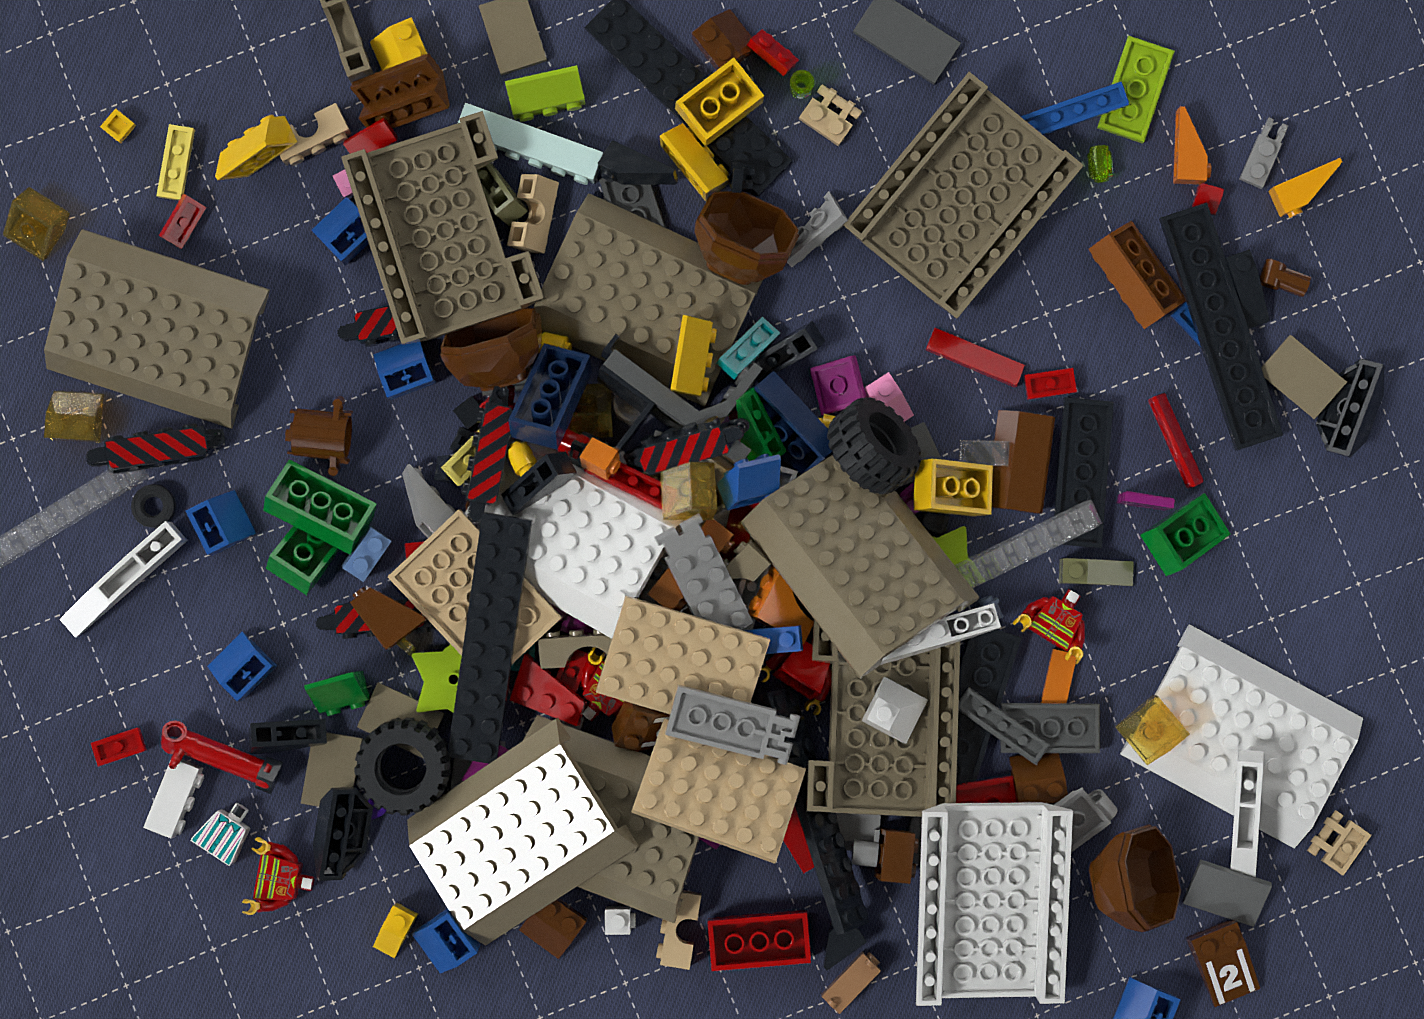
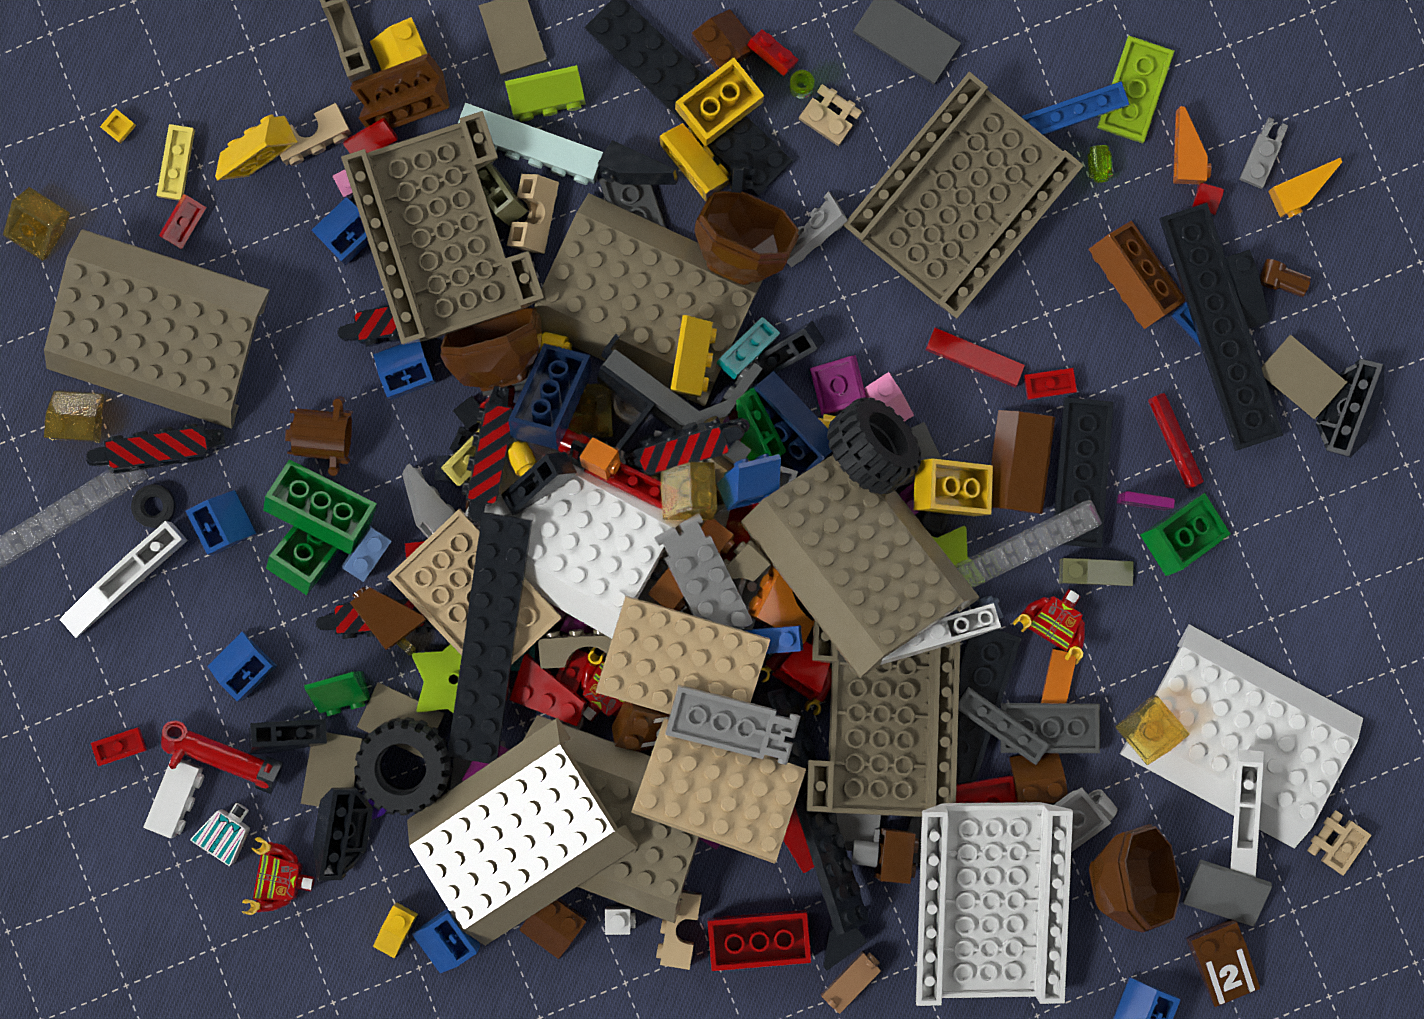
(894, 710): white slope -> none
(984, 452): clear tile -> none

